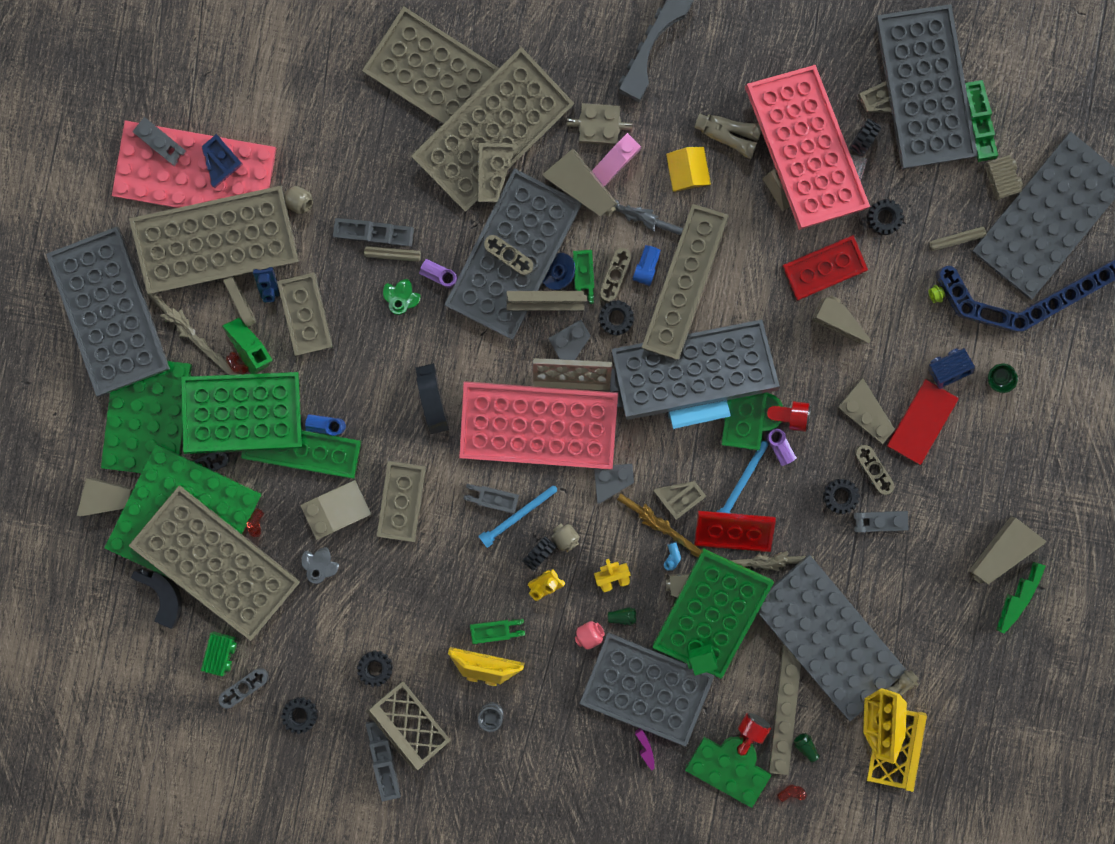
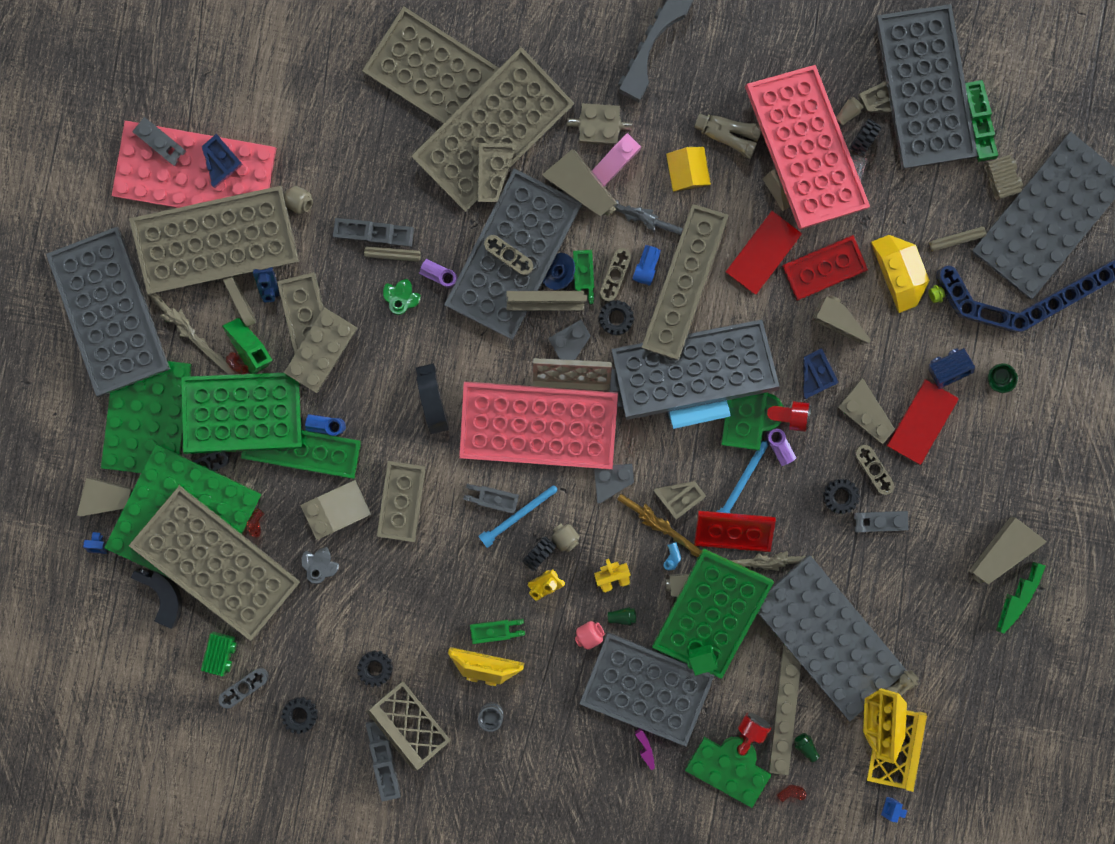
(96, 544): none -> blue tile
(320, 350): none -> dark tan plate
(763, 252): none -> red tile
(817, 374): none -> dark blue wing
(849, 111): none -> dark tan cone
(890, 206): black tyre -> none
(893, 810): none -> blue tile
(901, 270): none -> yellow wedge

